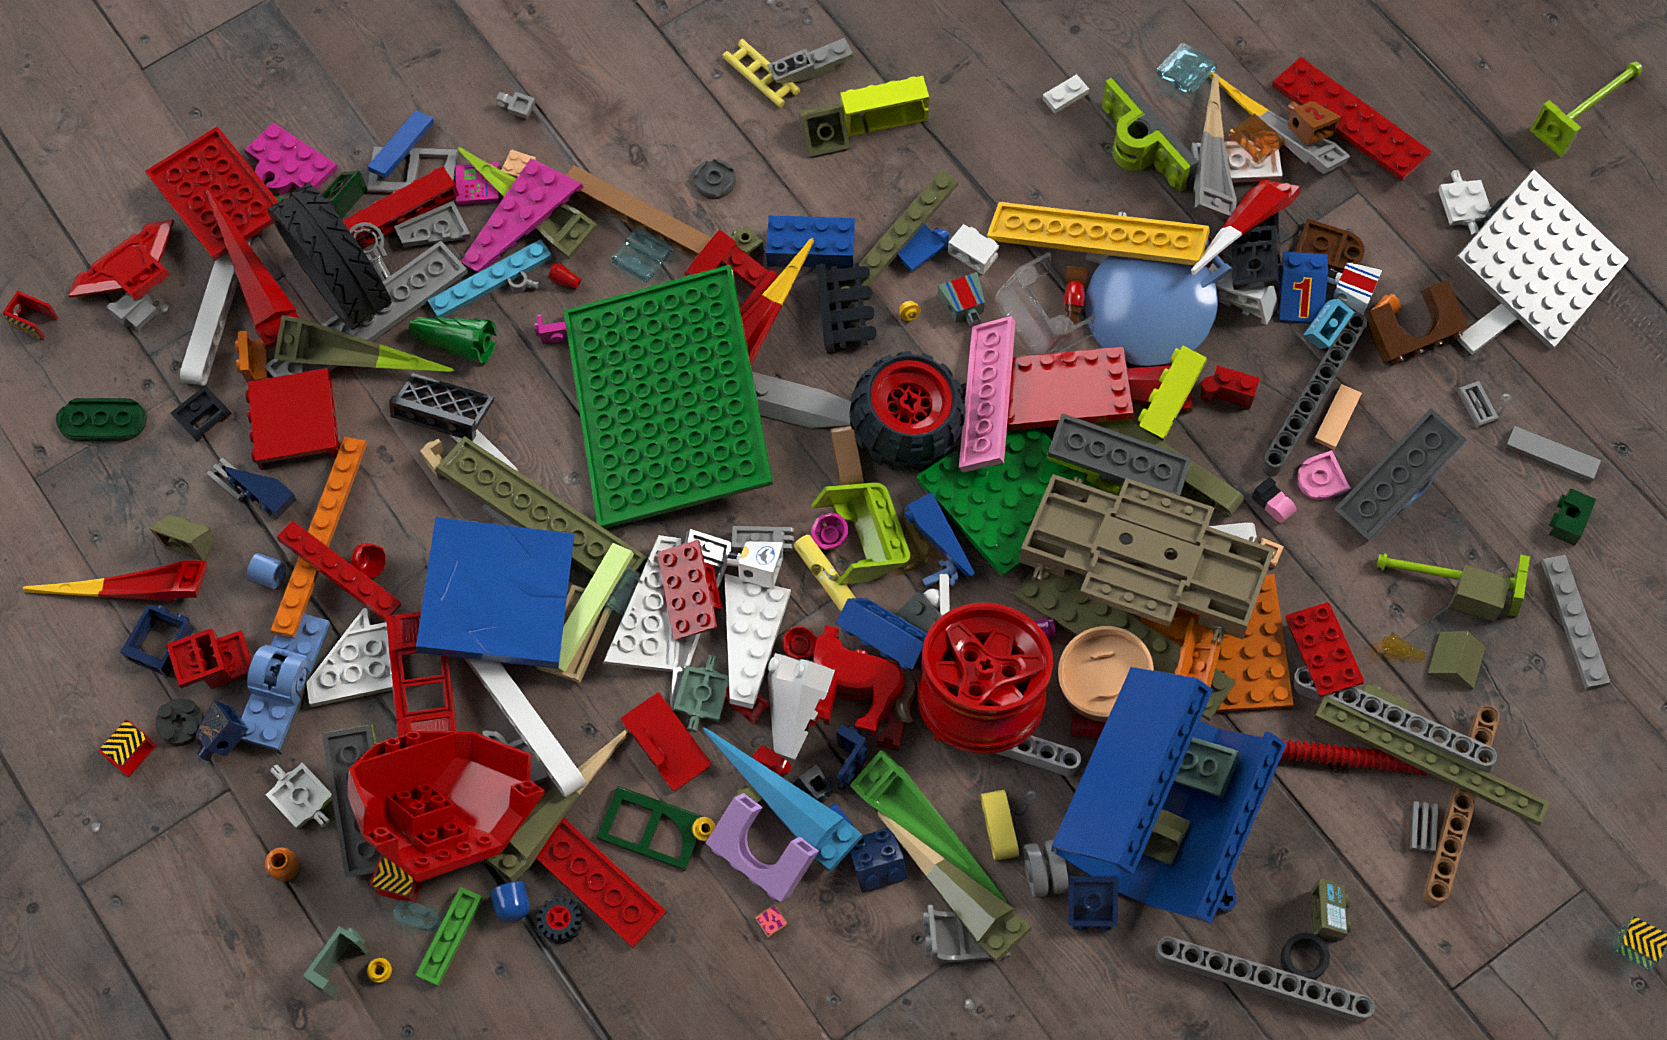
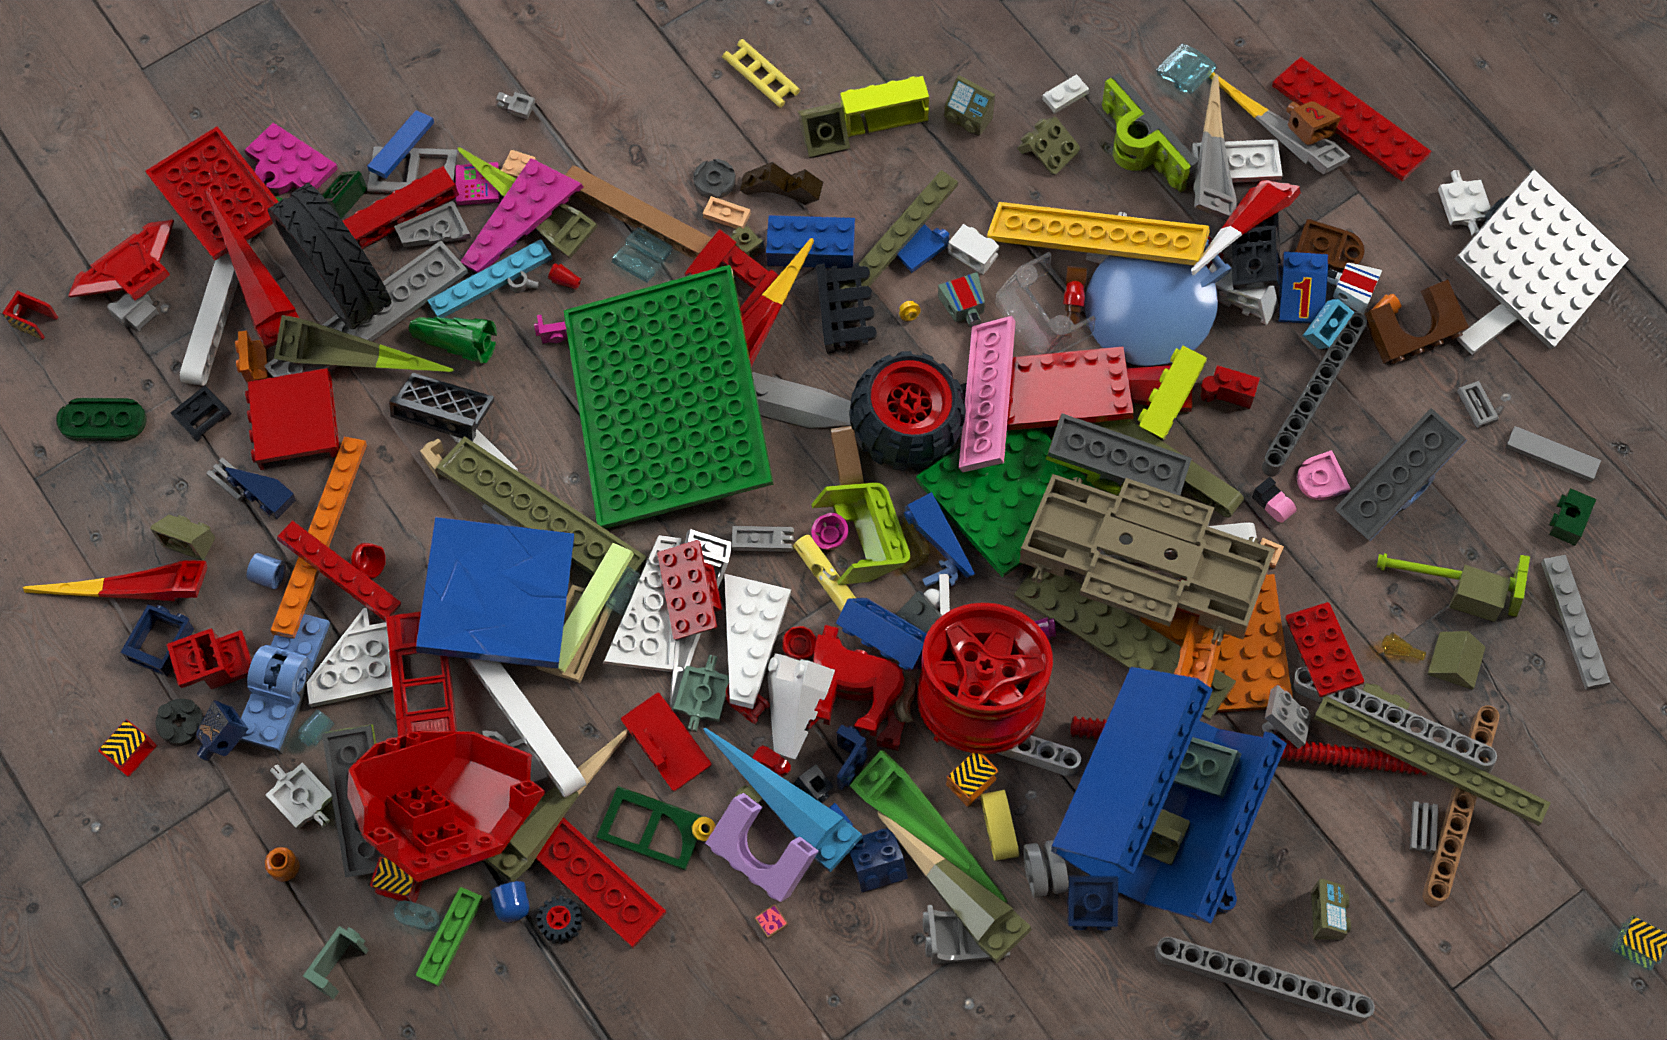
(313, 728): none -> clear light blue brick
(374, 965): yellow plate -> none
(377, 262): light grey pin -> none
(726, 213): none -> light nougat plate
(758, 562): white torso -> none
(773, 179): none -> dark brown arch
(808, 65): light grey slope -> none
(969, 106): none -> olive slope
(971, 778): none -> piece
(1050, 144): none -> olive bracket
(1096, 668): light nougat brick -> none
(1260, 134): clear orange plate -> none
(1286, 717): none -> light grey plate
(1314, 941): black tyre -> none
(1337, 417): light nougat tile -> none
(1559, 129): lime tile -> none

